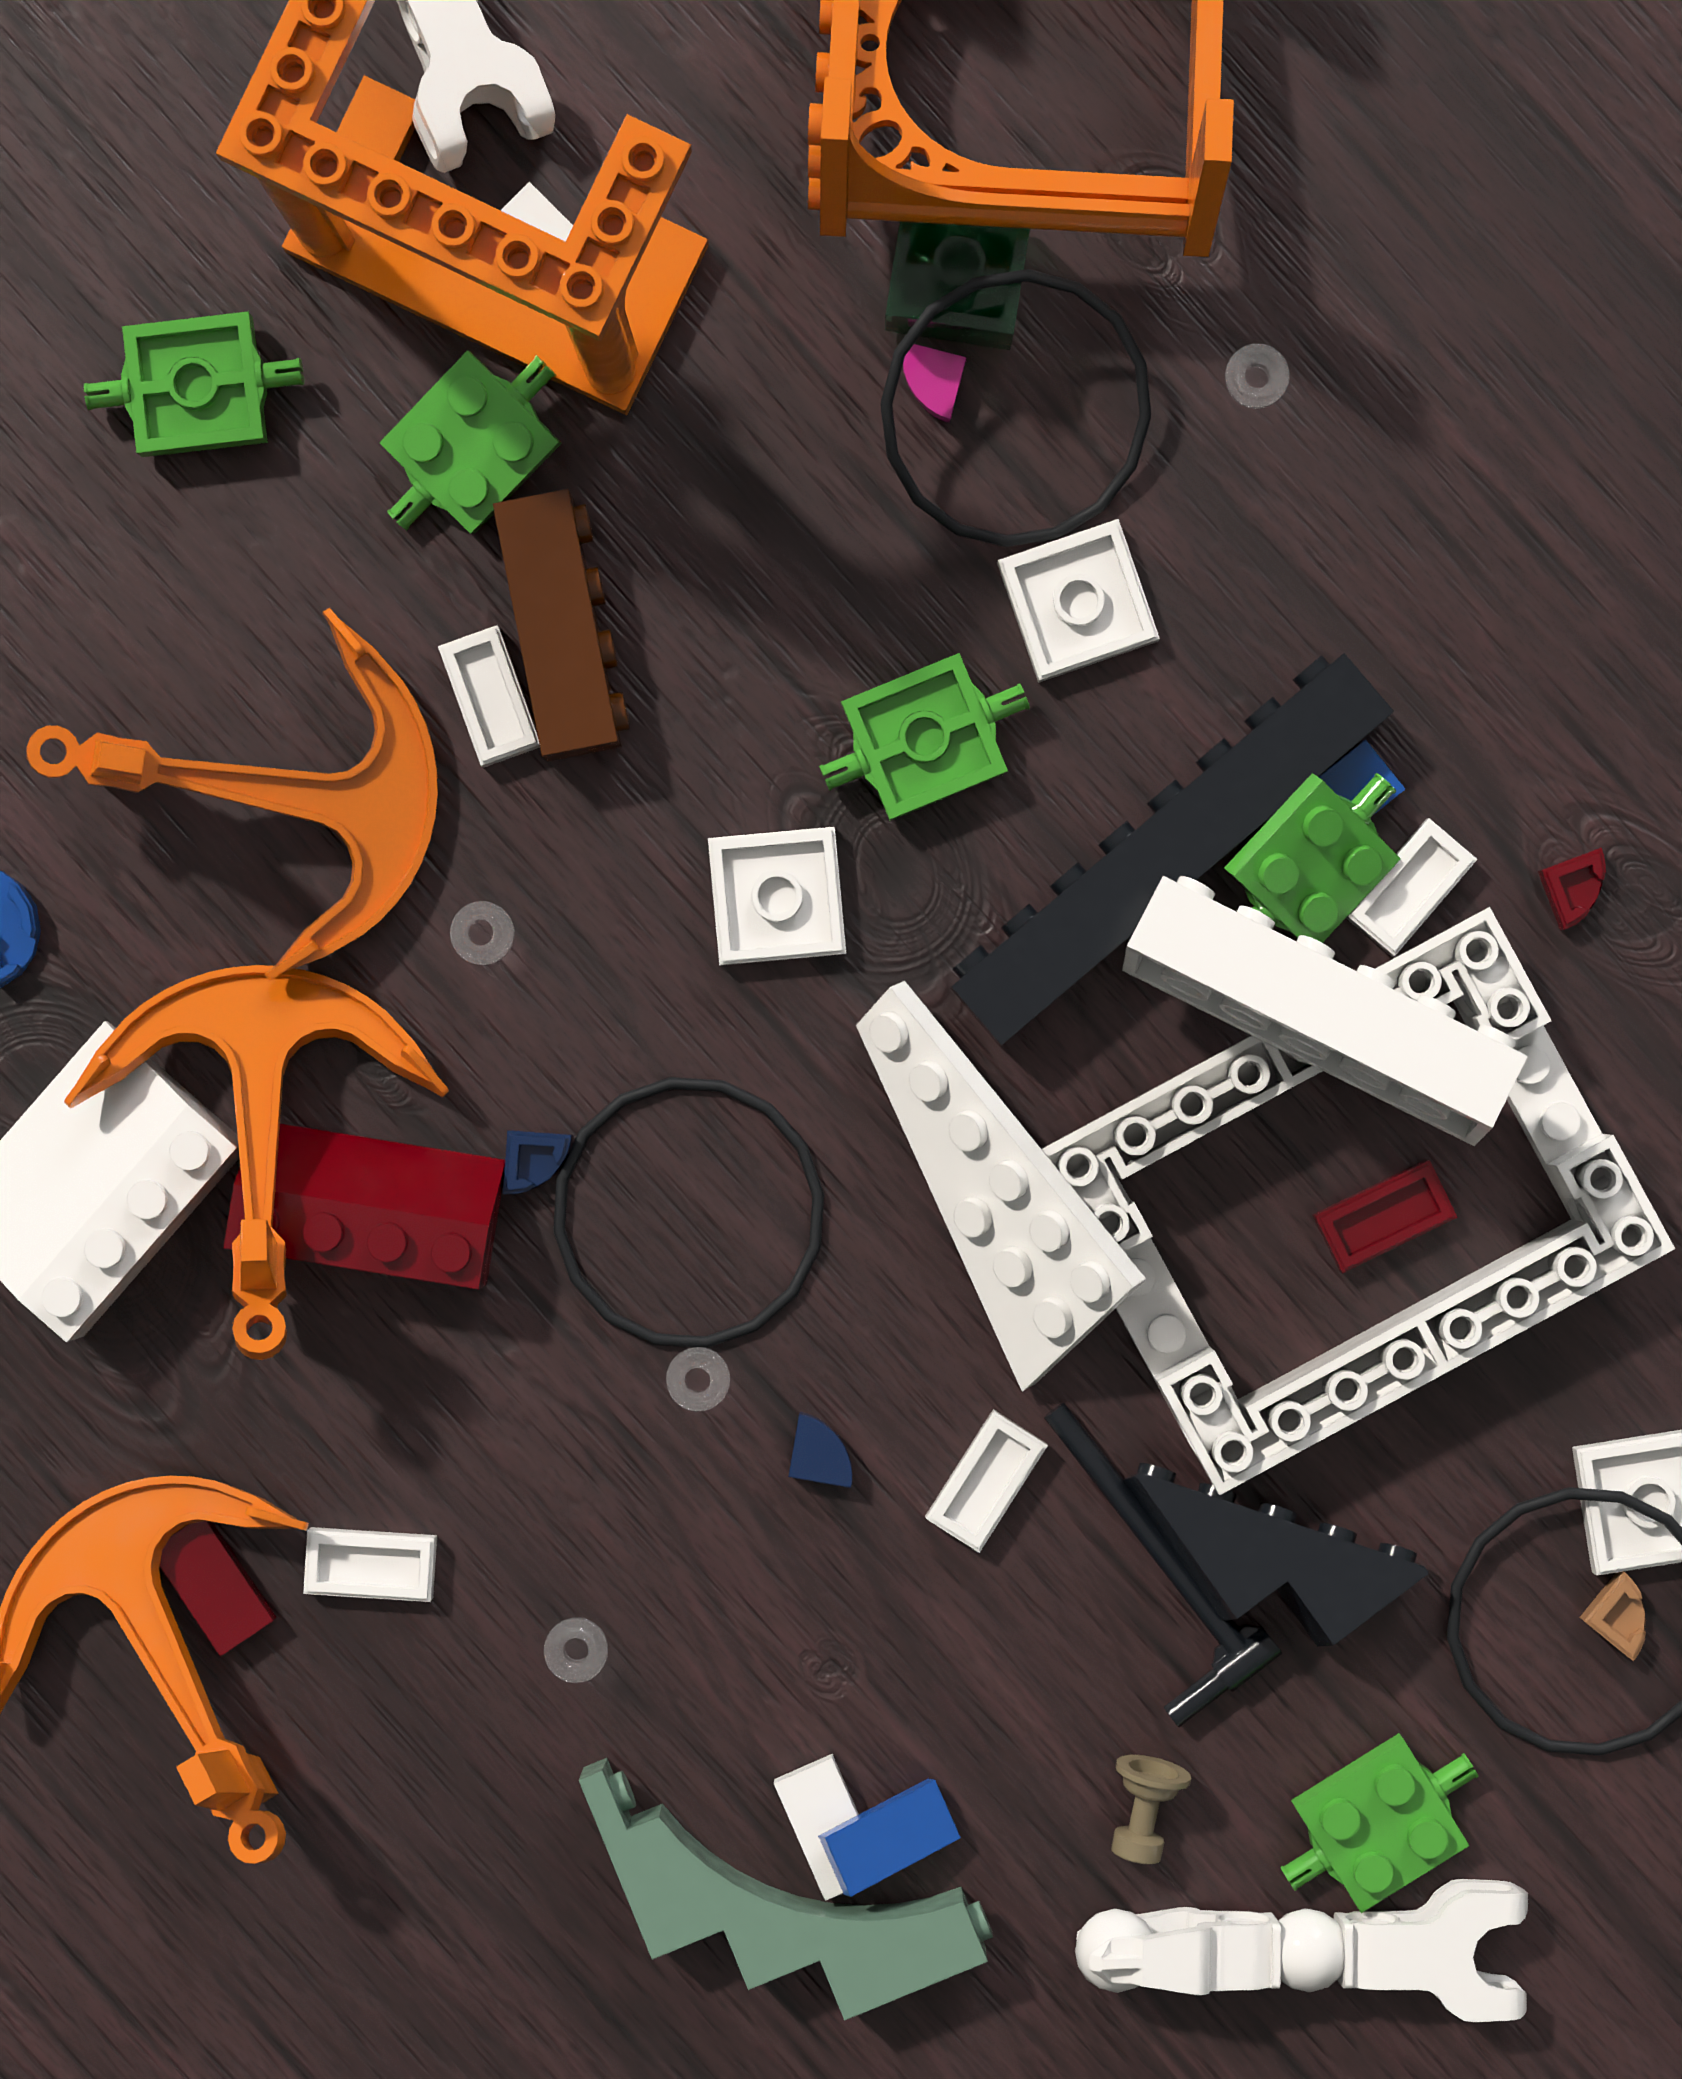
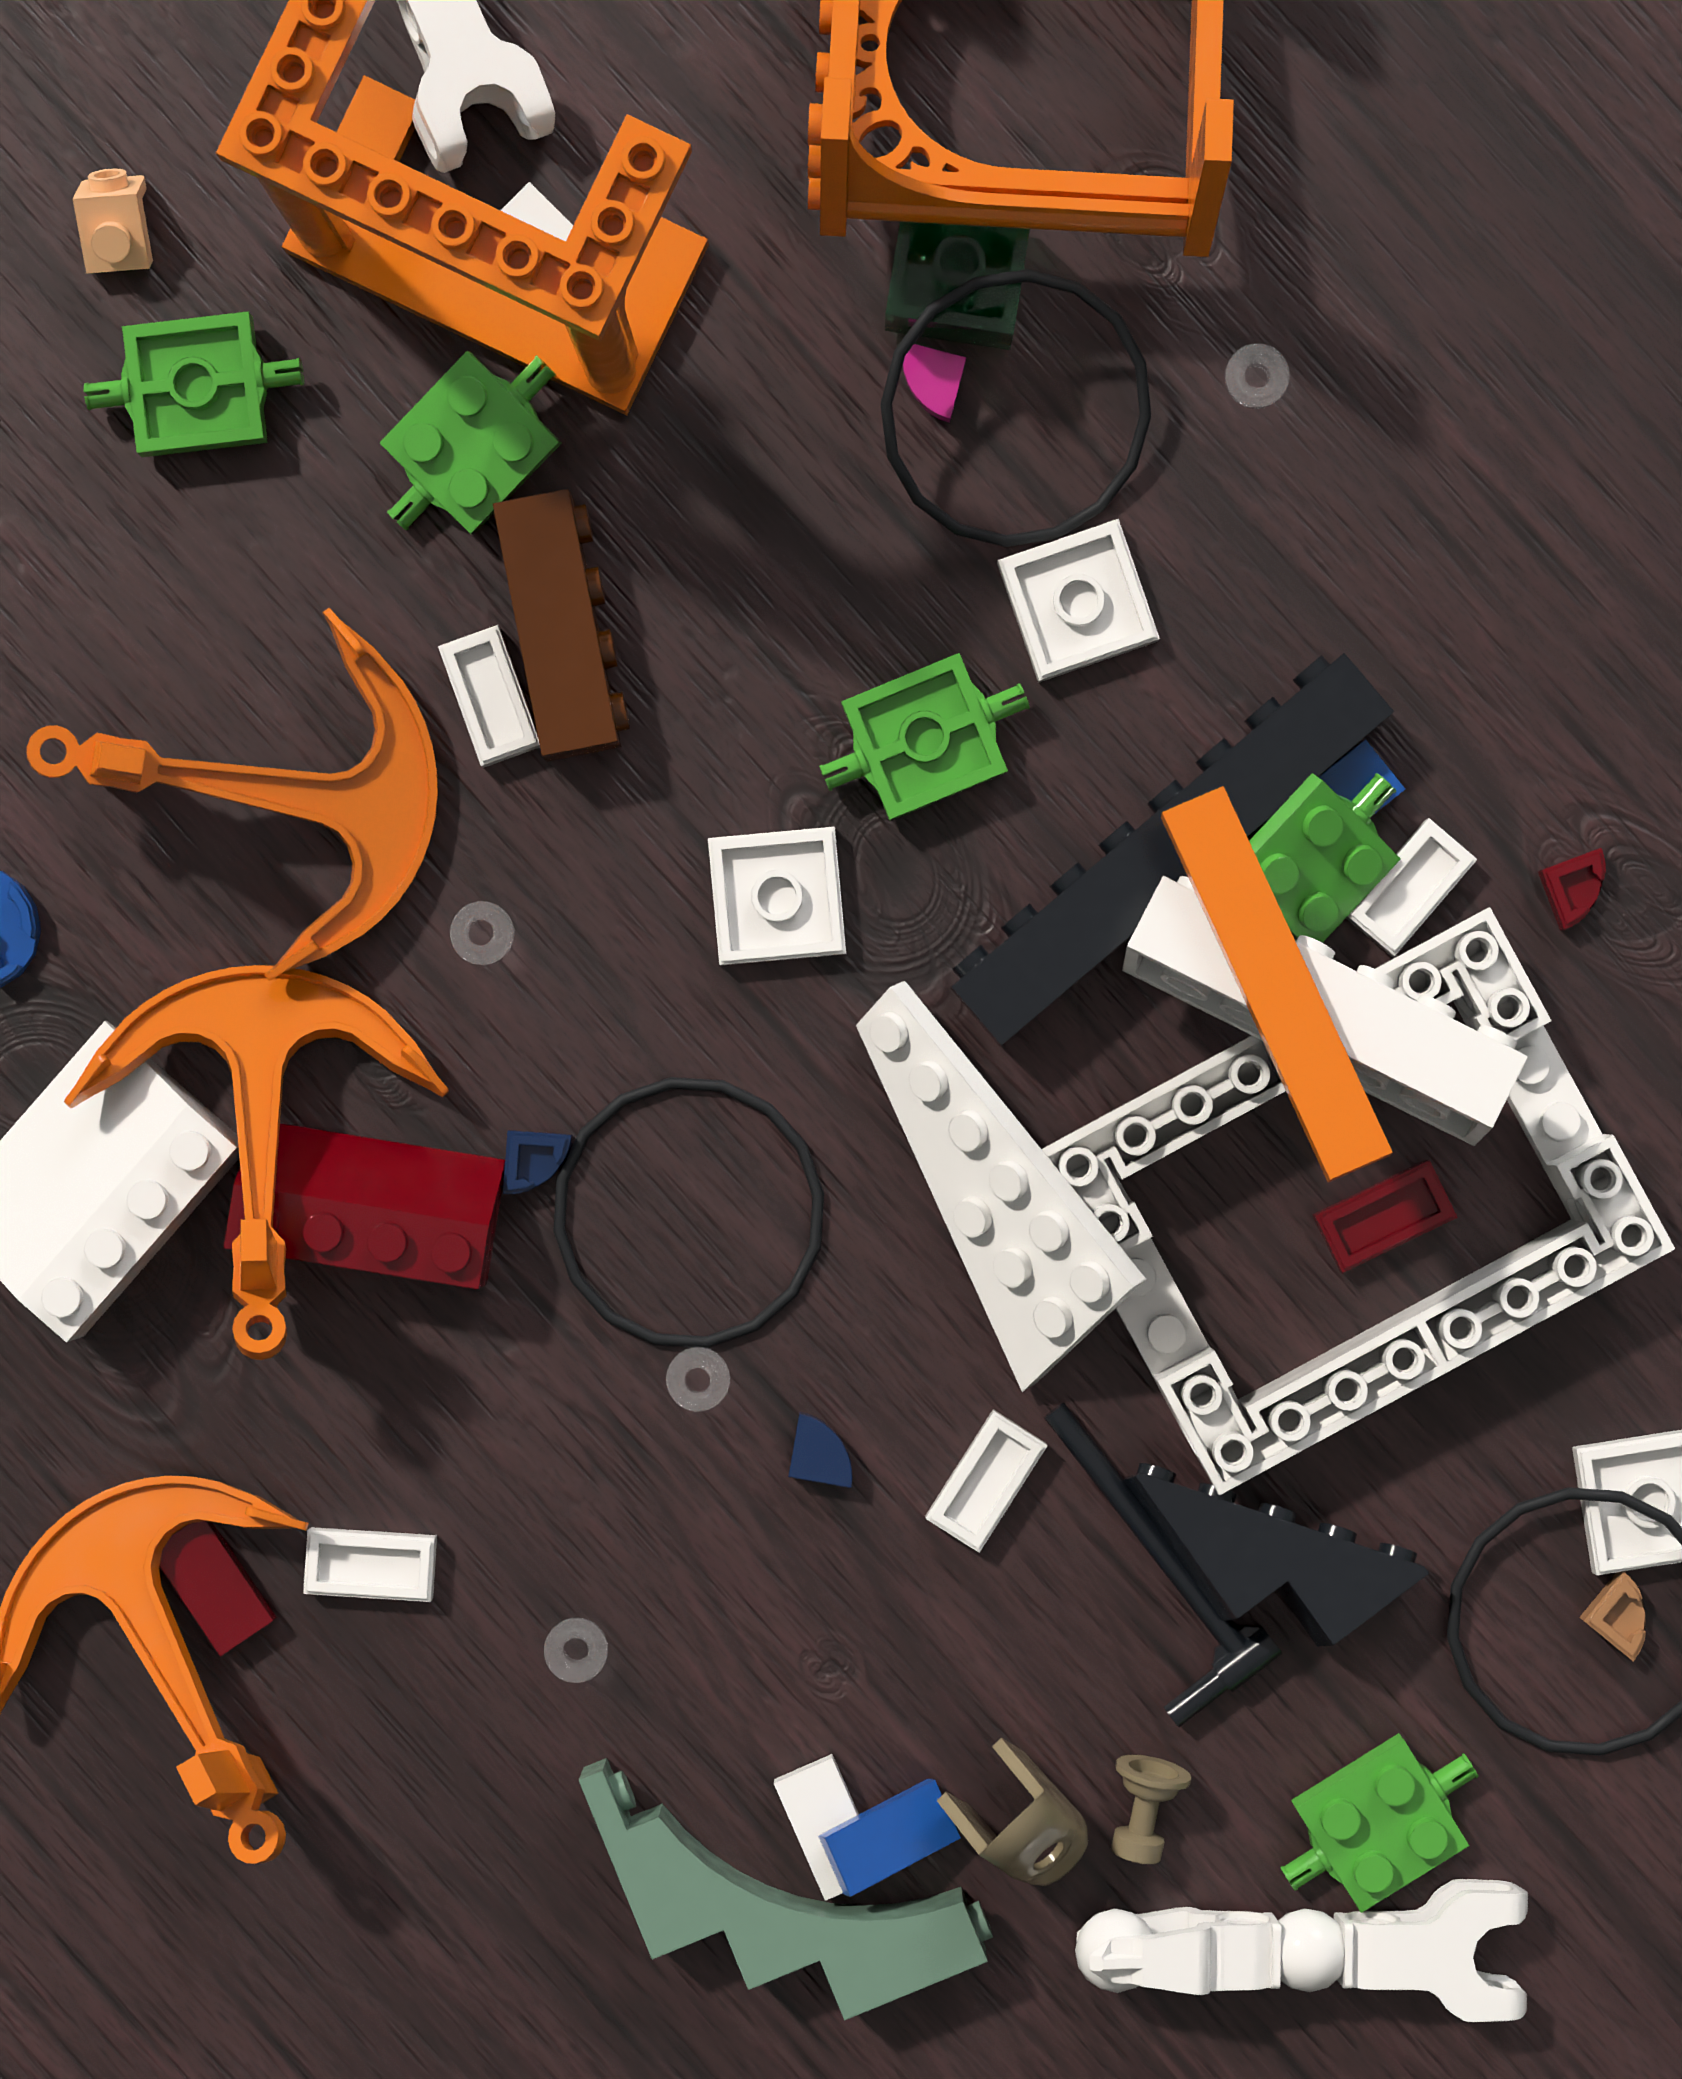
(112, 222): none -> light nougat bracket
(1039, 1826): none -> dark tan piece
(1276, 984): none -> orange tile

